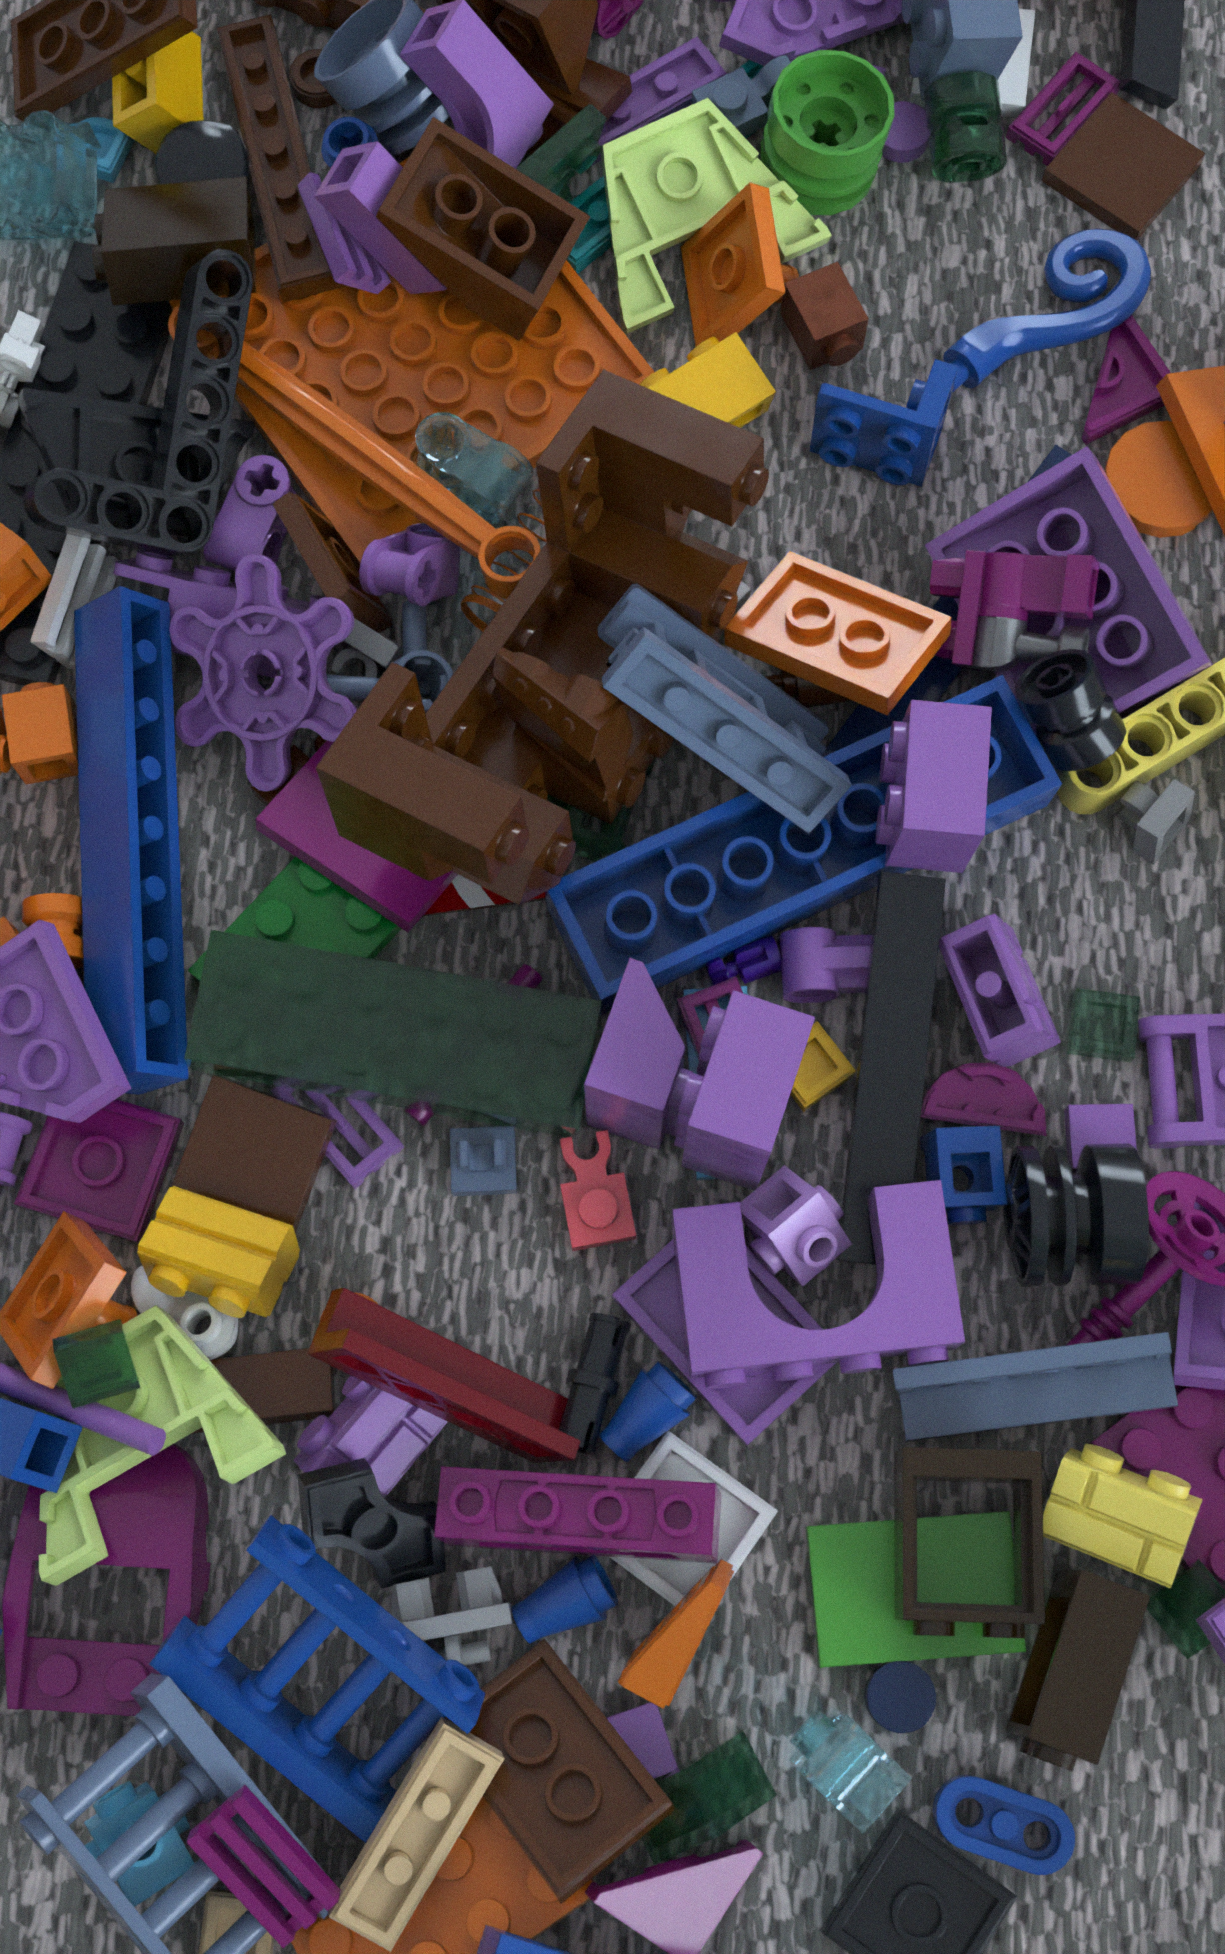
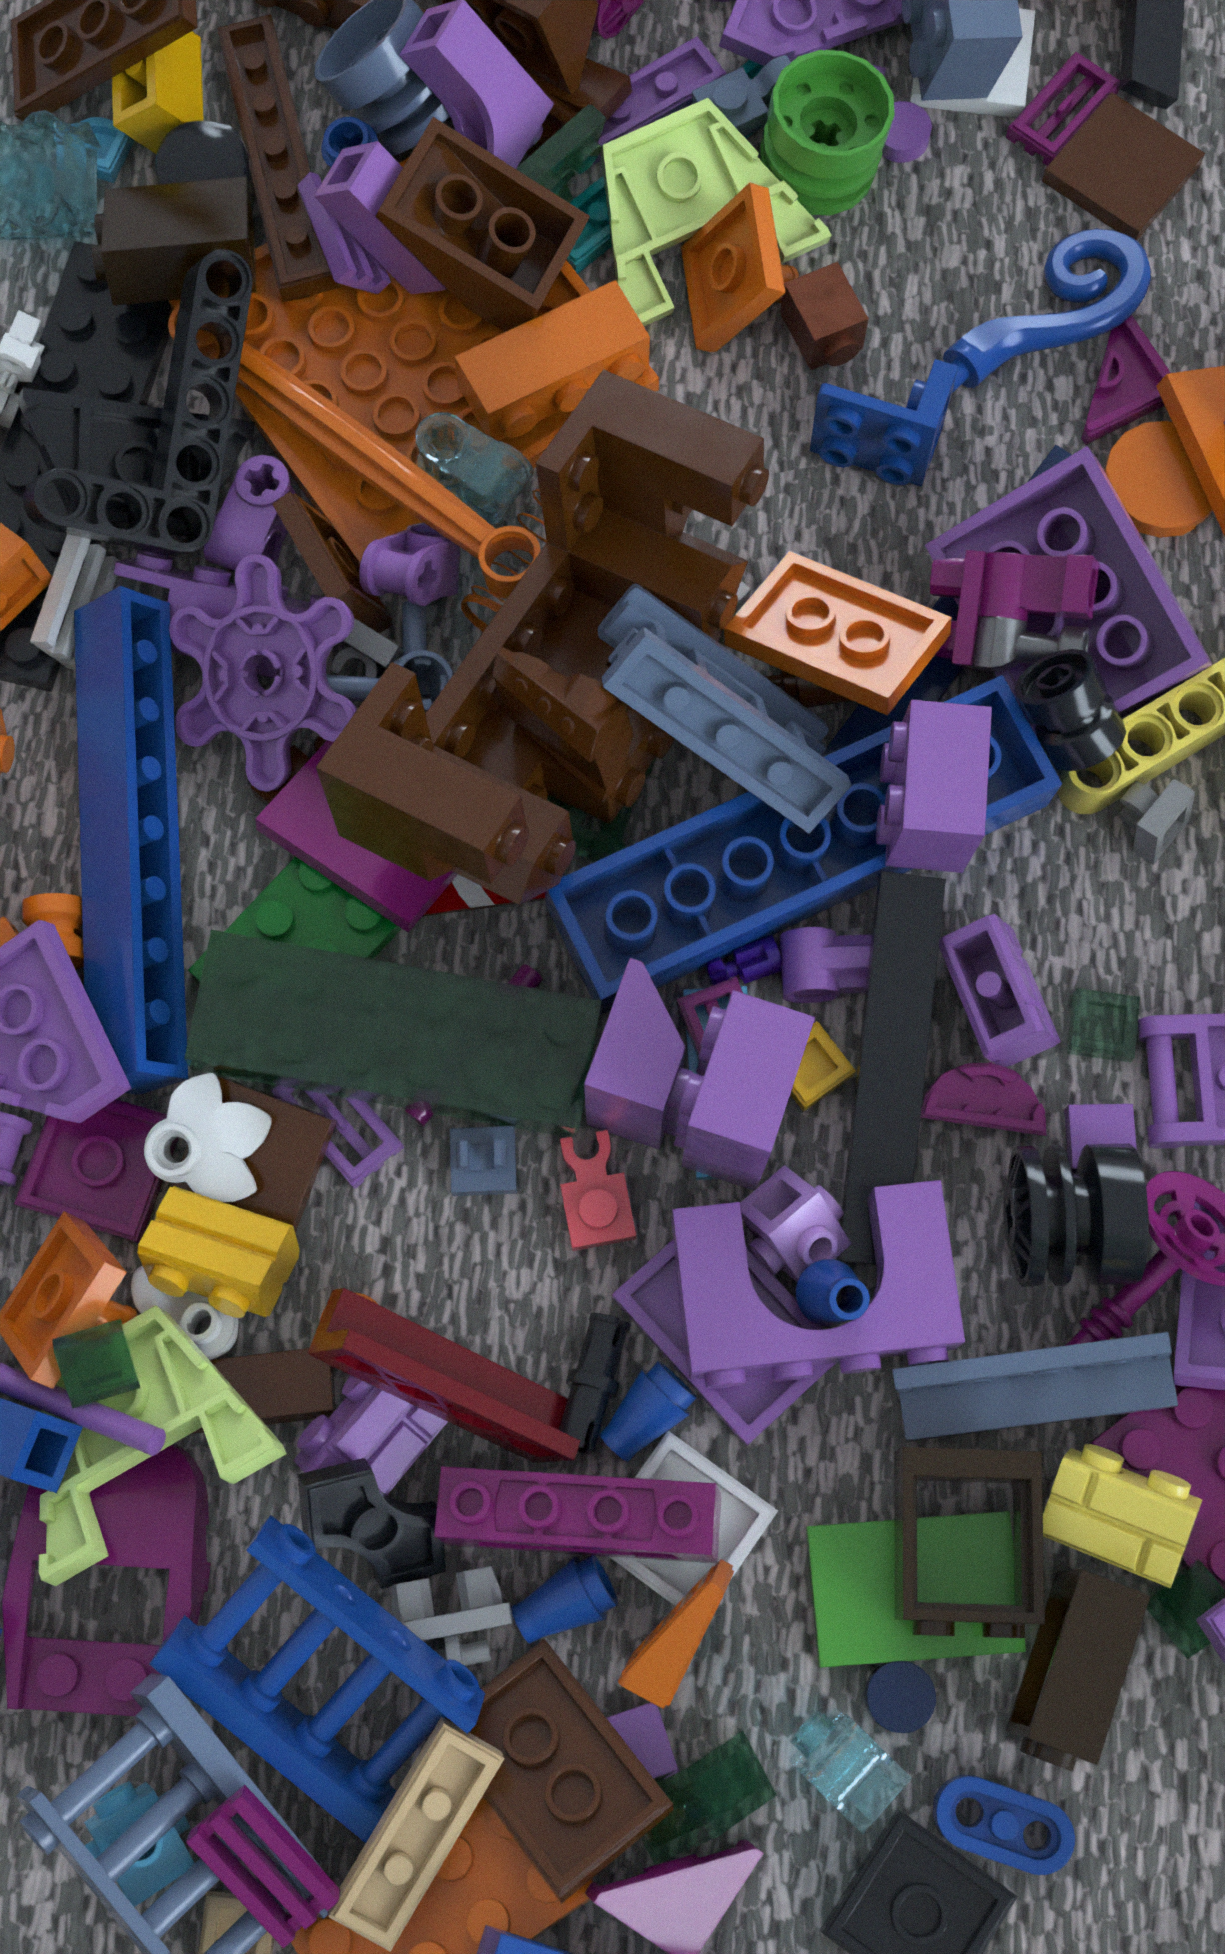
(42, 732): orange brick -> none
(217, 1140): none -> white plate
(305, 85): reddish brown tile -> none
(552, 361): none -> orange brick
(718, 381): yellow brick -> none
(818, 1291): none -> blue cone
(963, 119): clear green wheel -> none
(980, 1157): blue brick -> none

